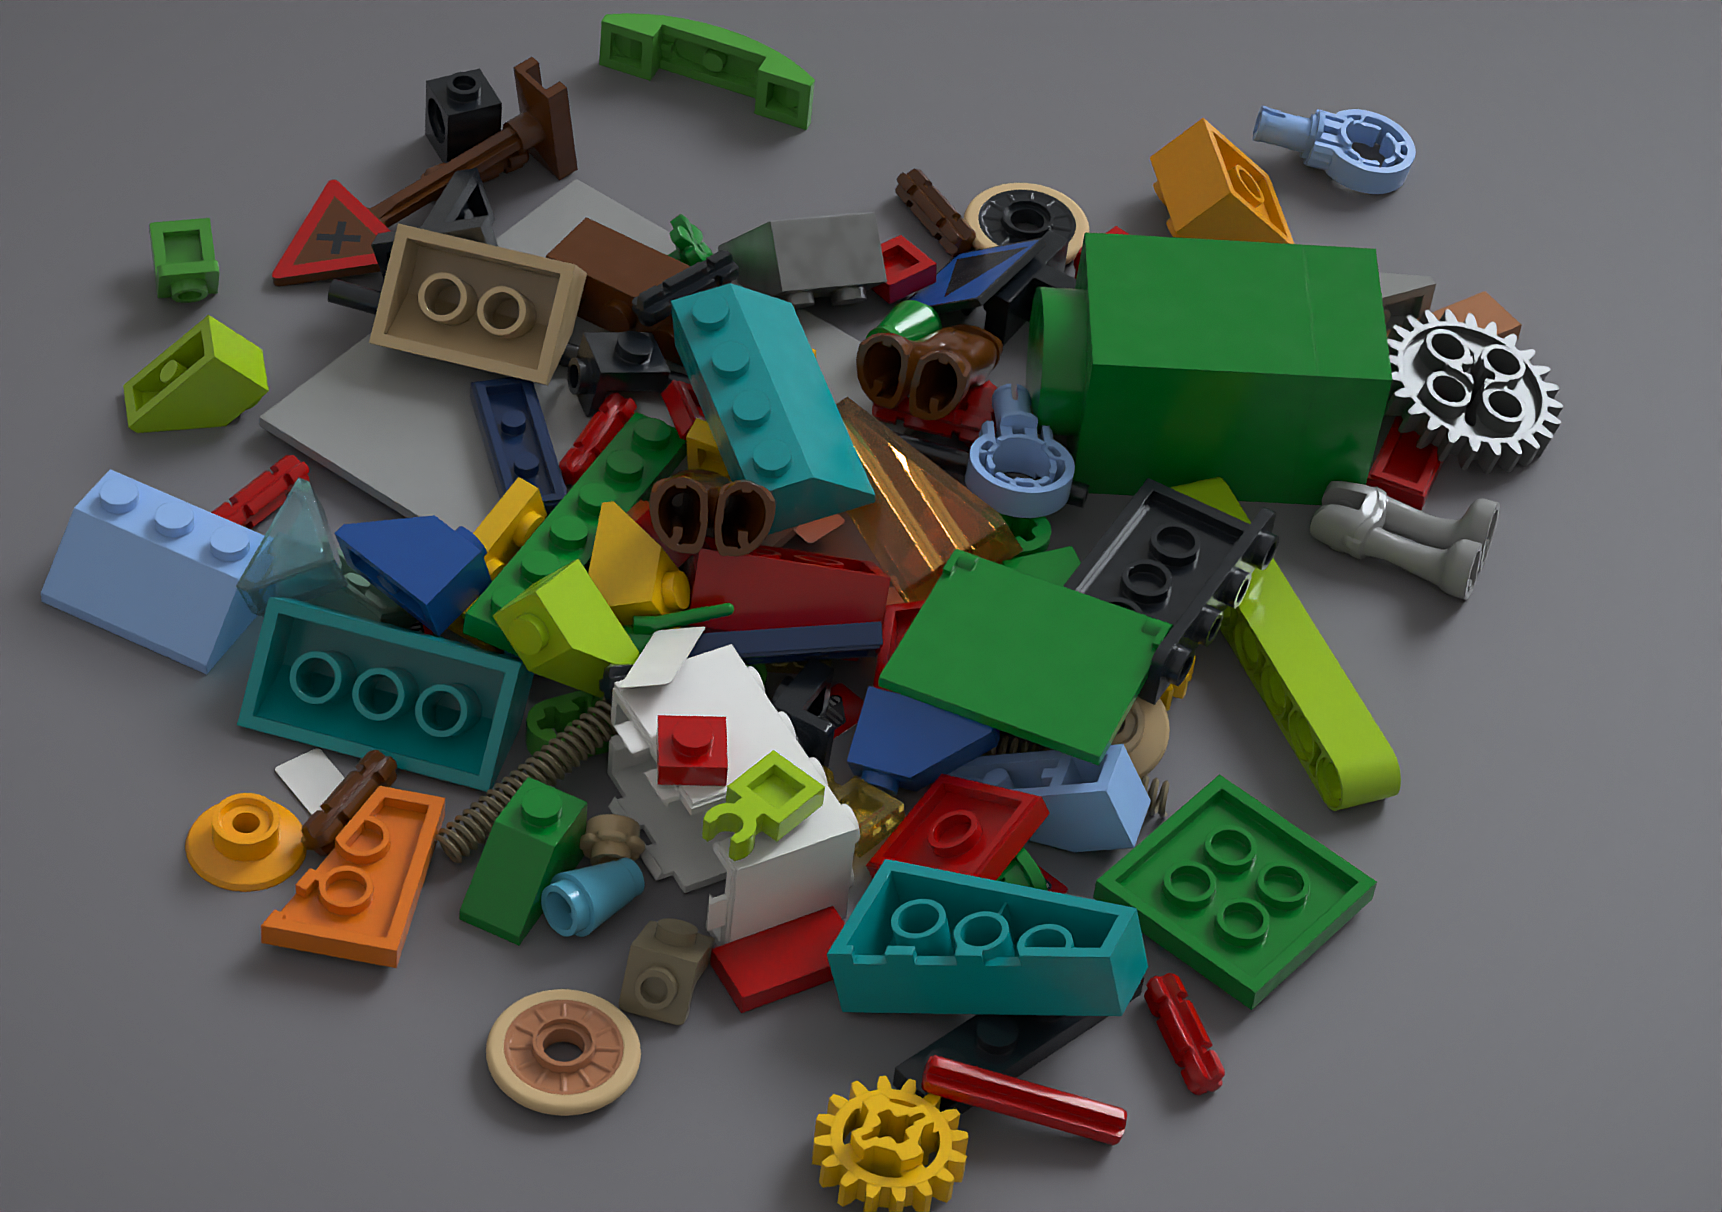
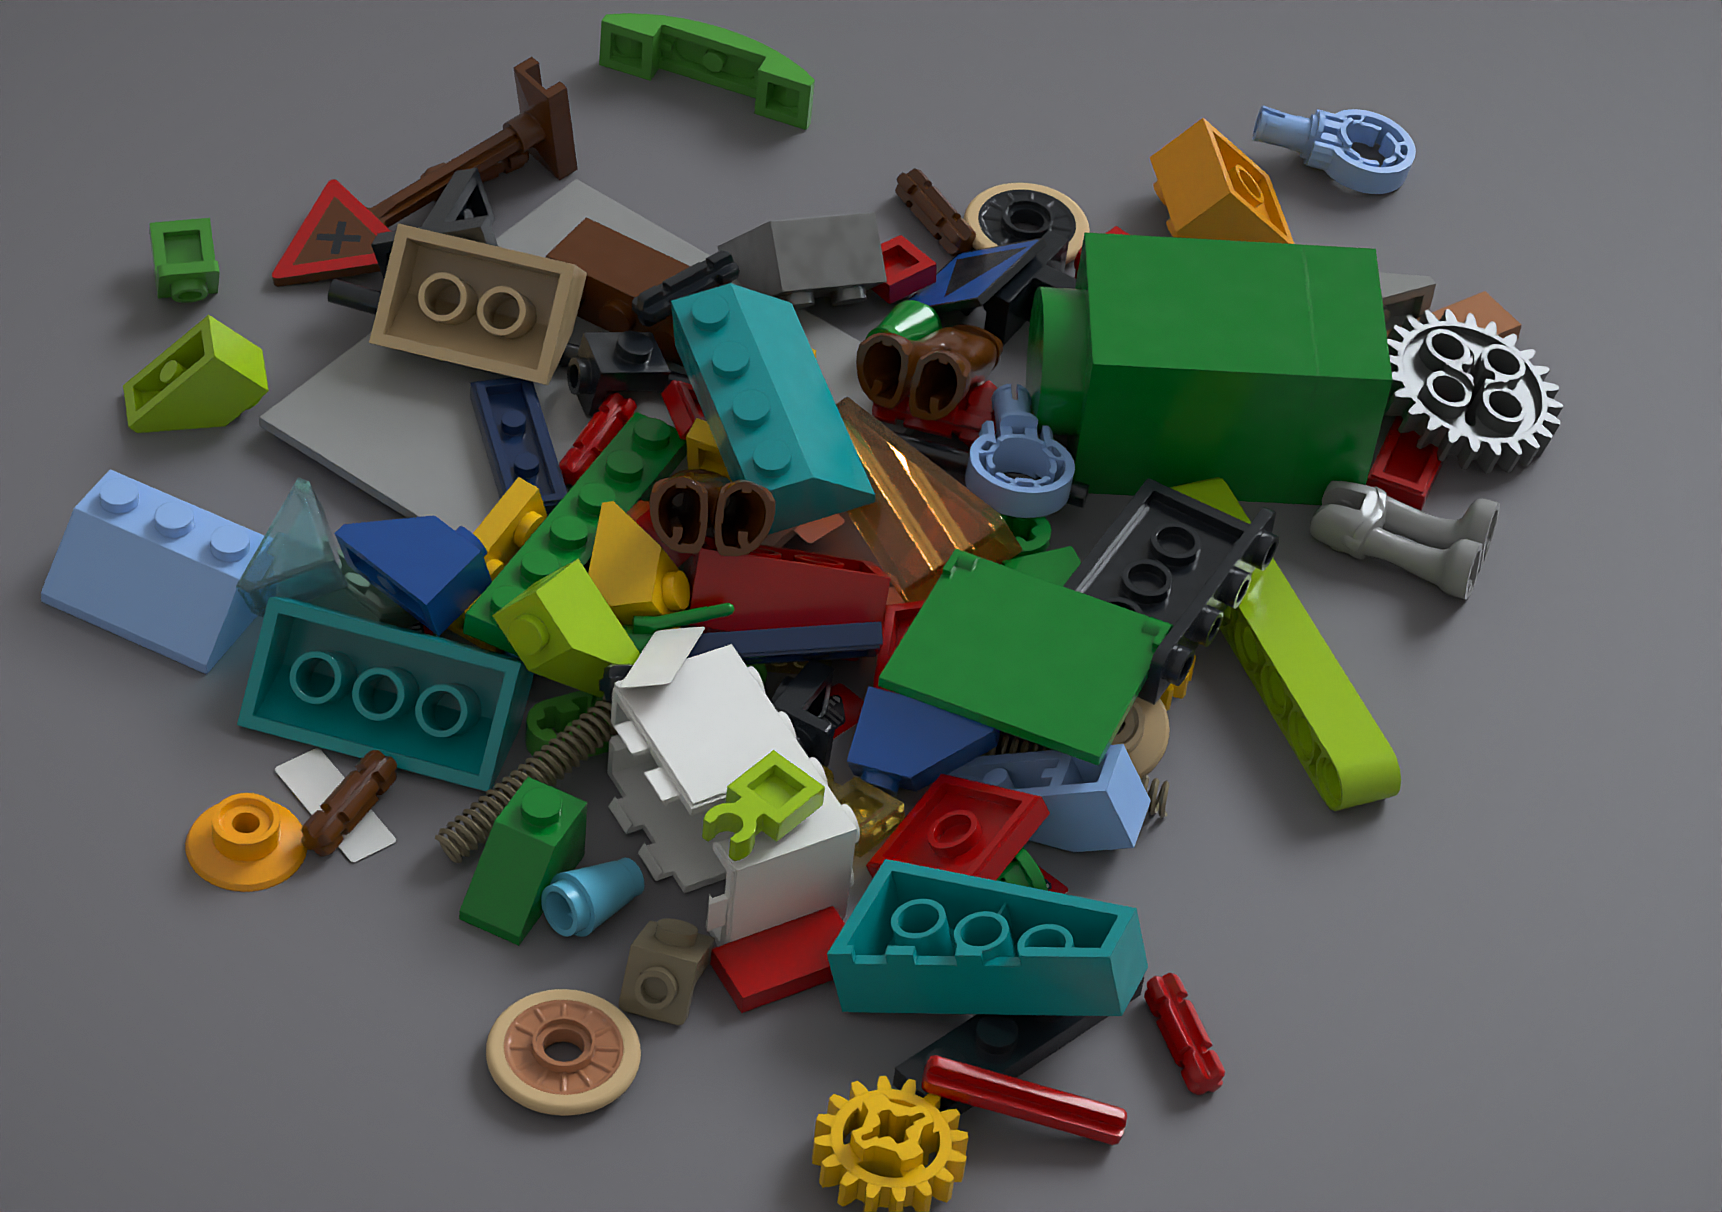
(263, 493): red axle -> none
(367, 886): orange wing -> none
(460, 113): black brick -> none
(611, 838): tan plate -> none
(688, 242): green plant -> none
(691, 750): red plate -> none
(1236, 890): green plate -> none

